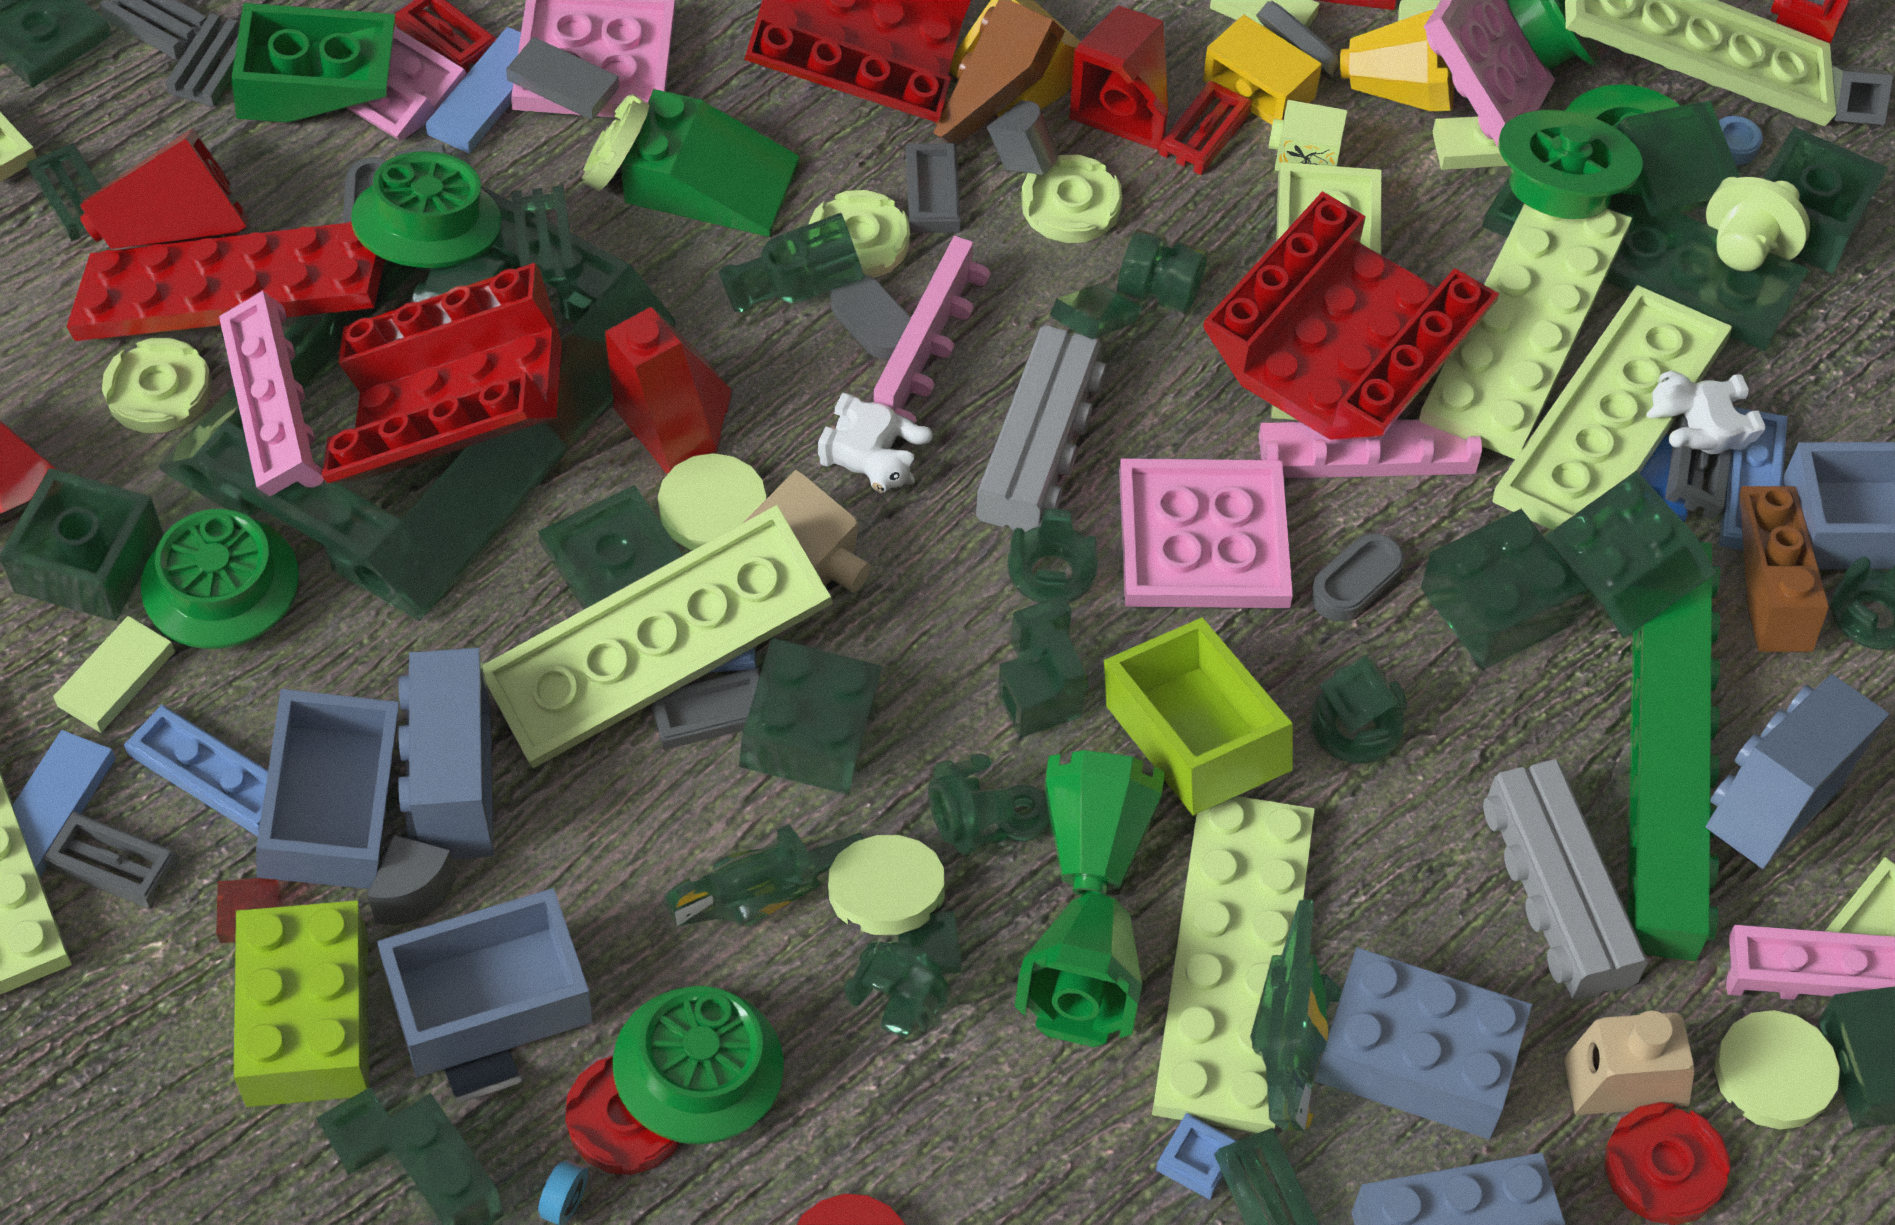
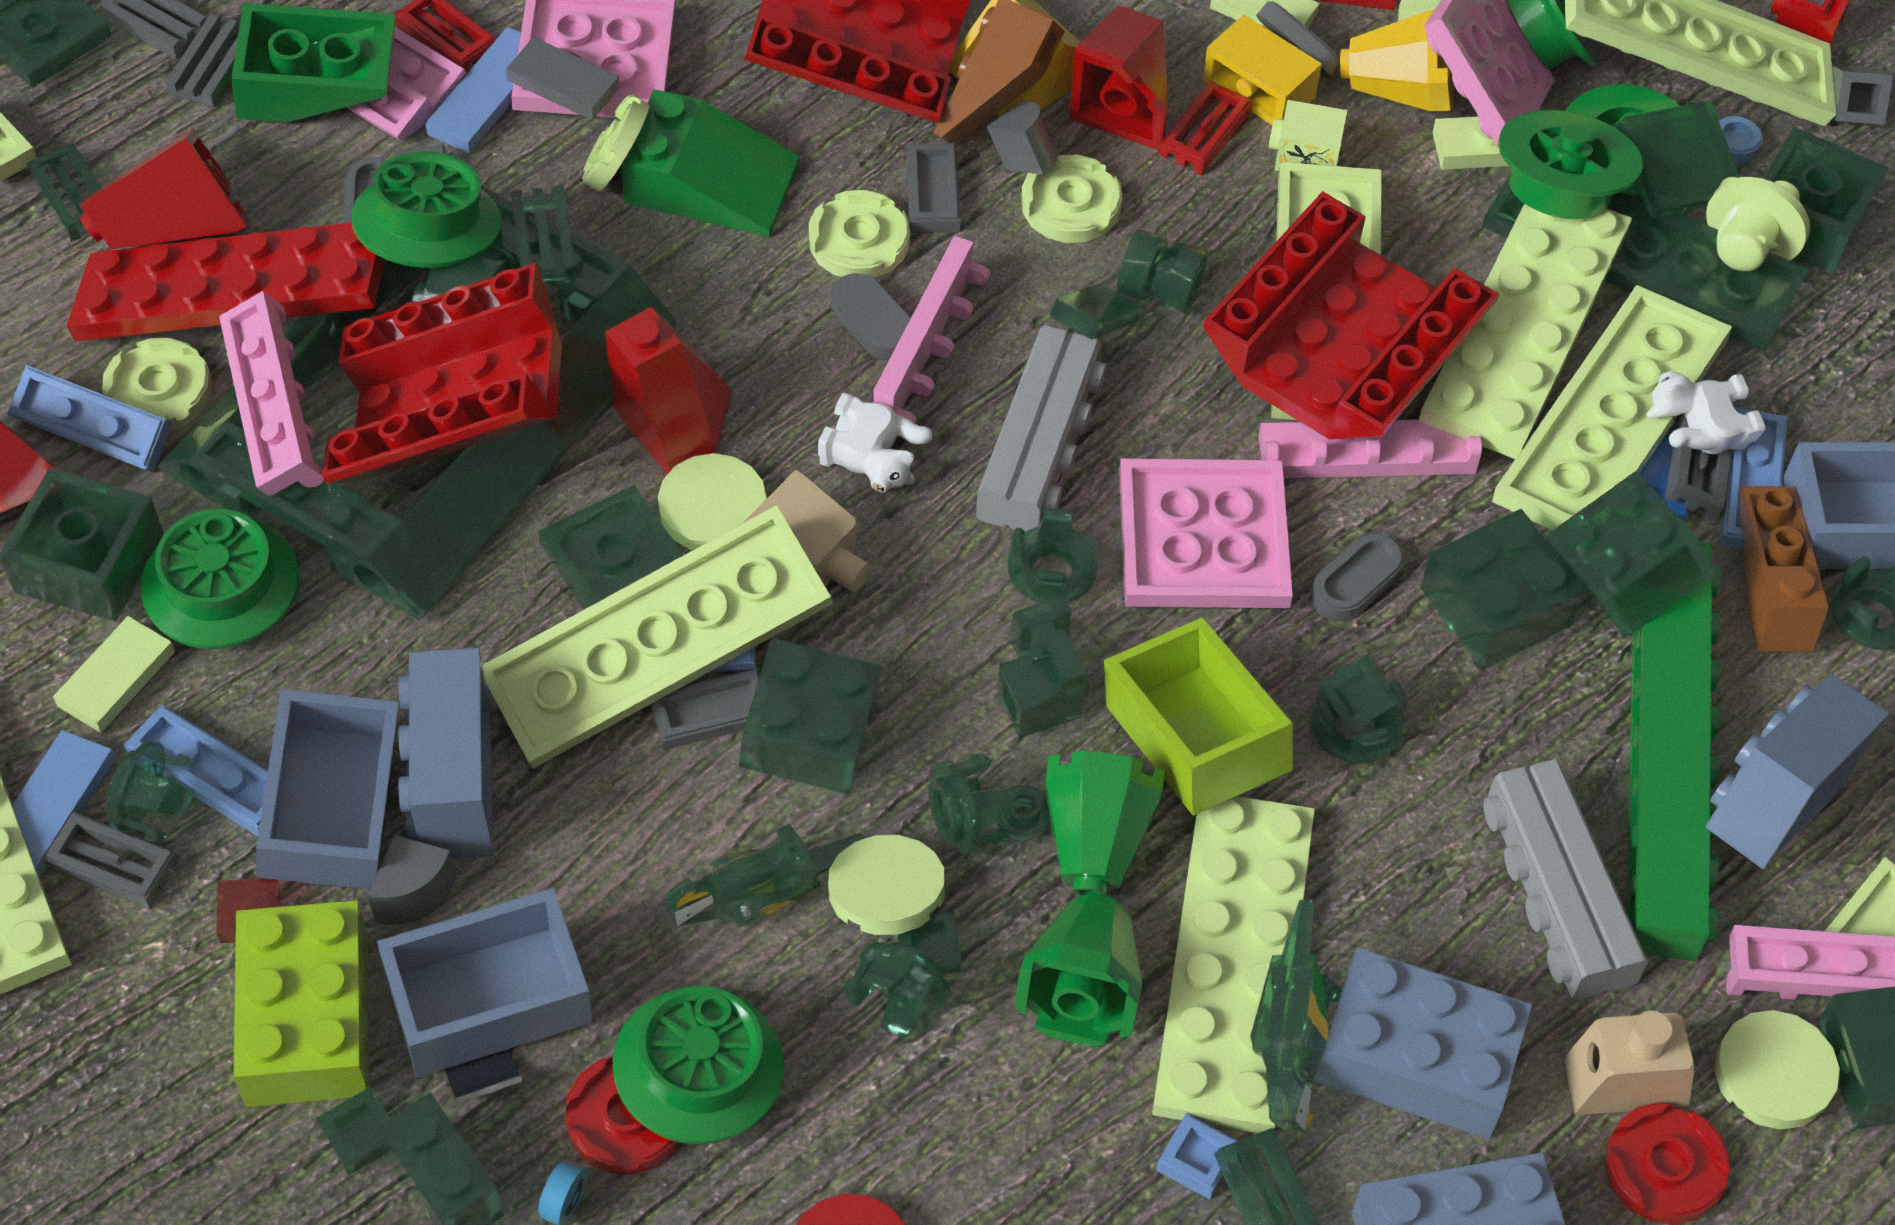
(90, 418): none -> medium blue tile
(141, 787): none -> clear green piece
(796, 266): clear green piece -> none

